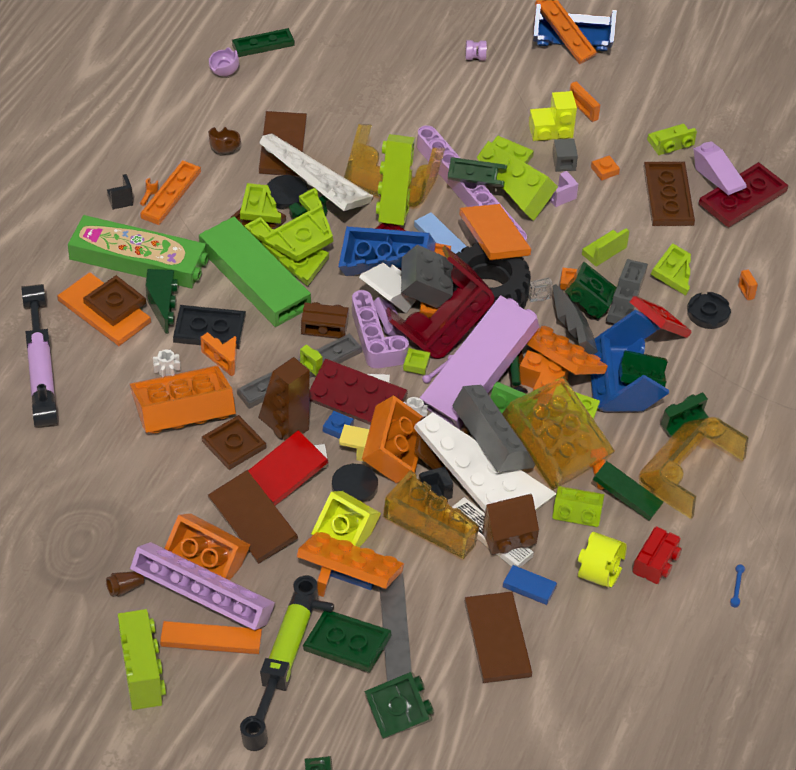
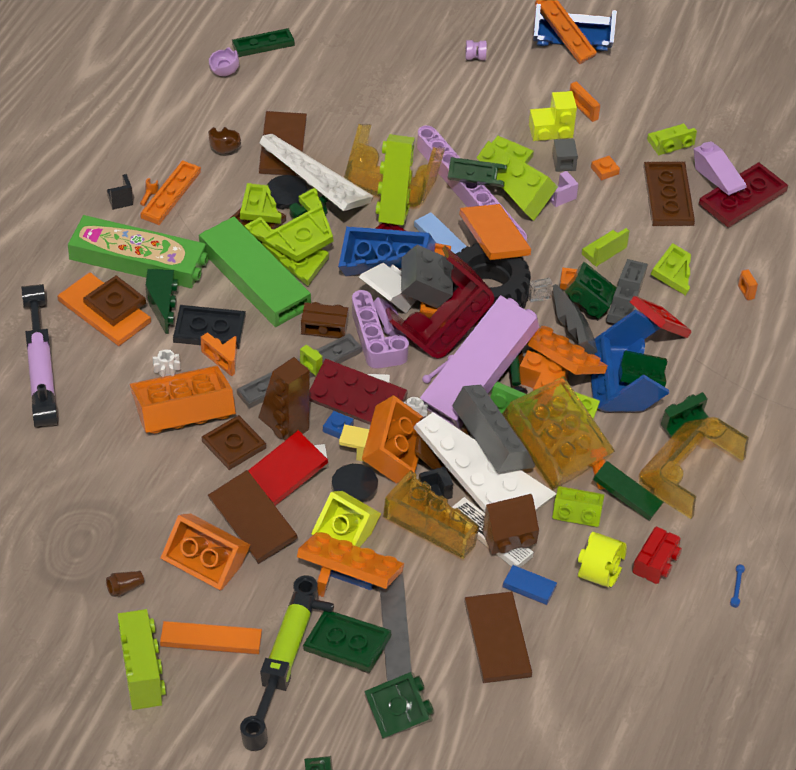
(202, 585): lavender brick -> none
(416, 361): lime plate -> none
(709, 310): black tile -> none

